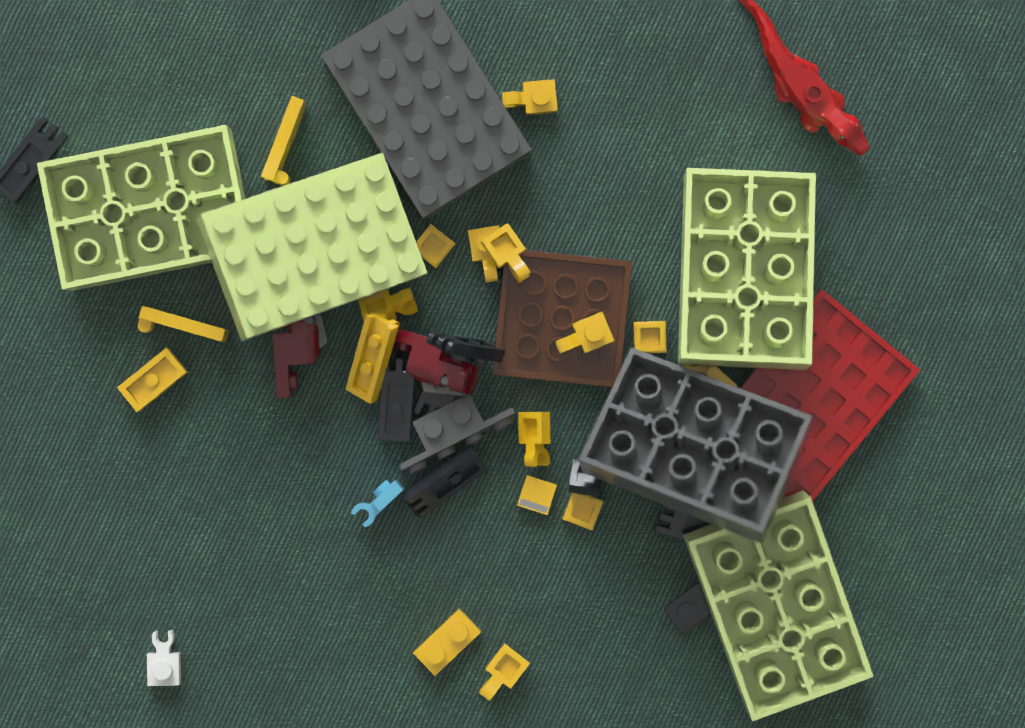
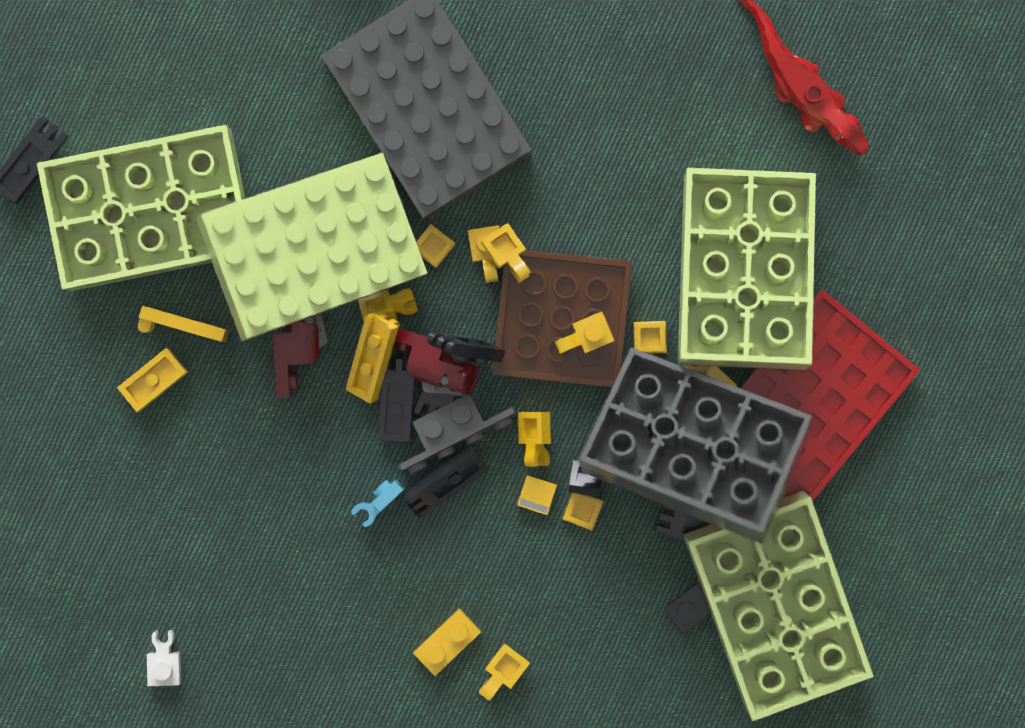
(283, 142): yellow hinge -> none
(537, 97): yellow plate -> none

